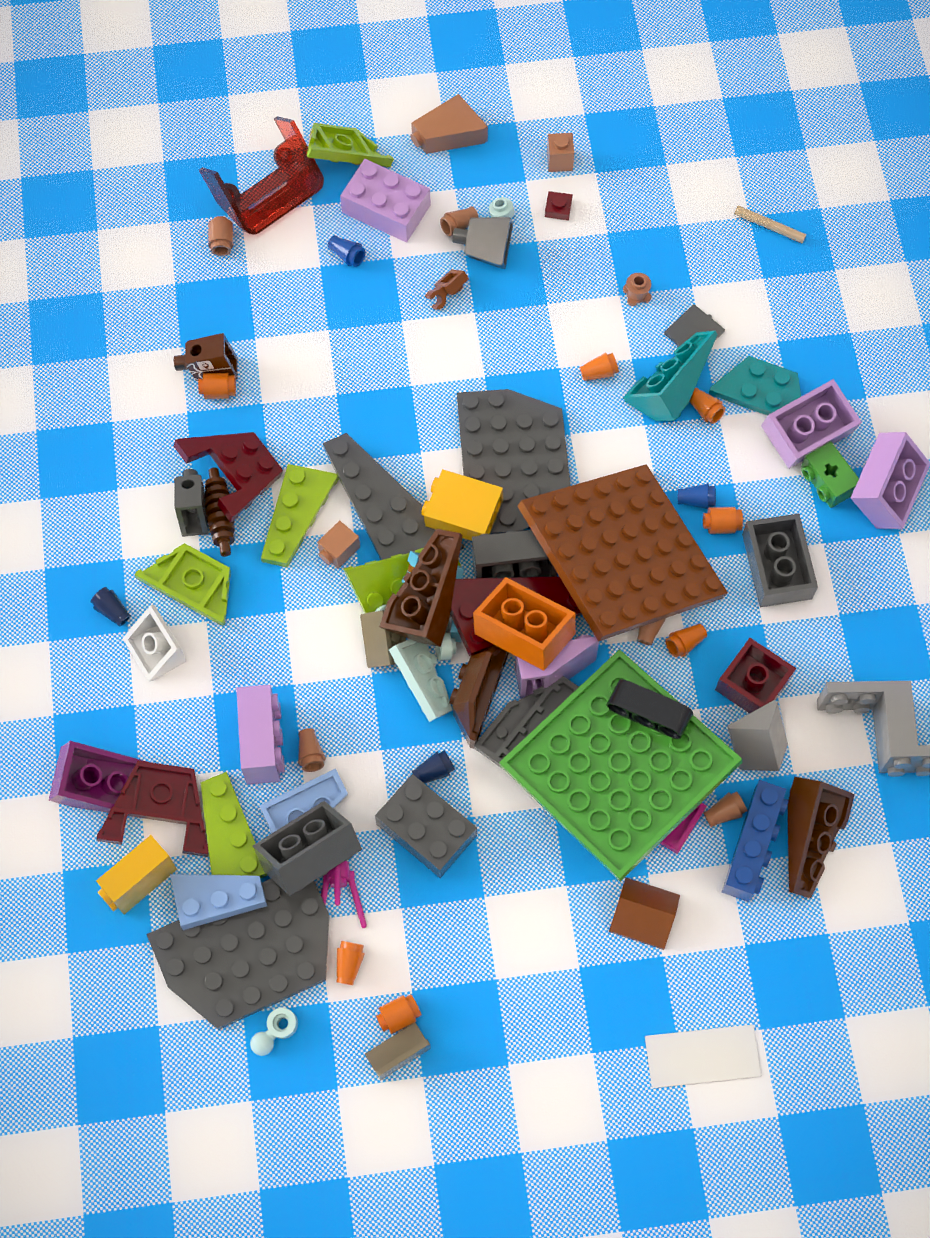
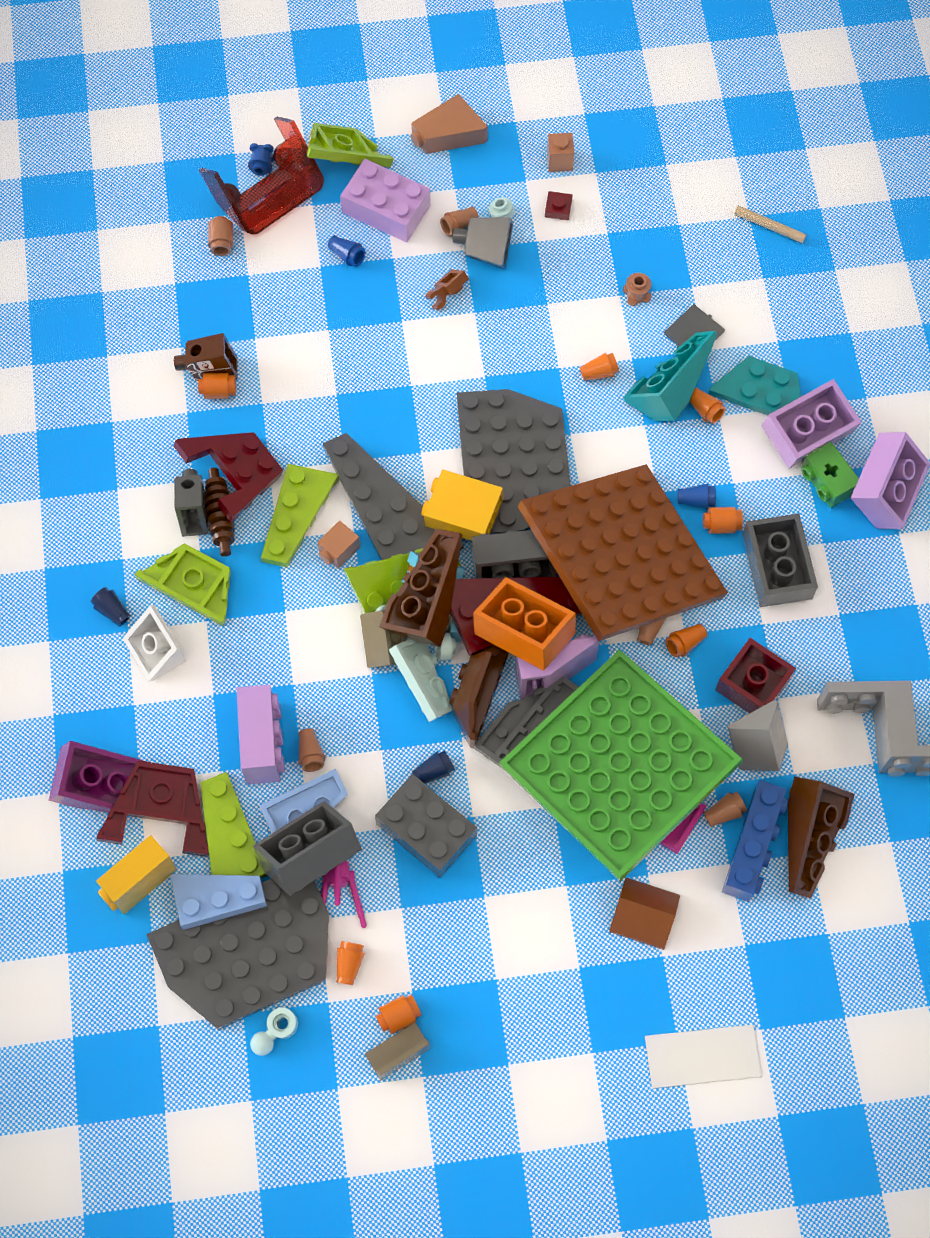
(261, 159): none -> blue brick
(649, 709): black beam -> none

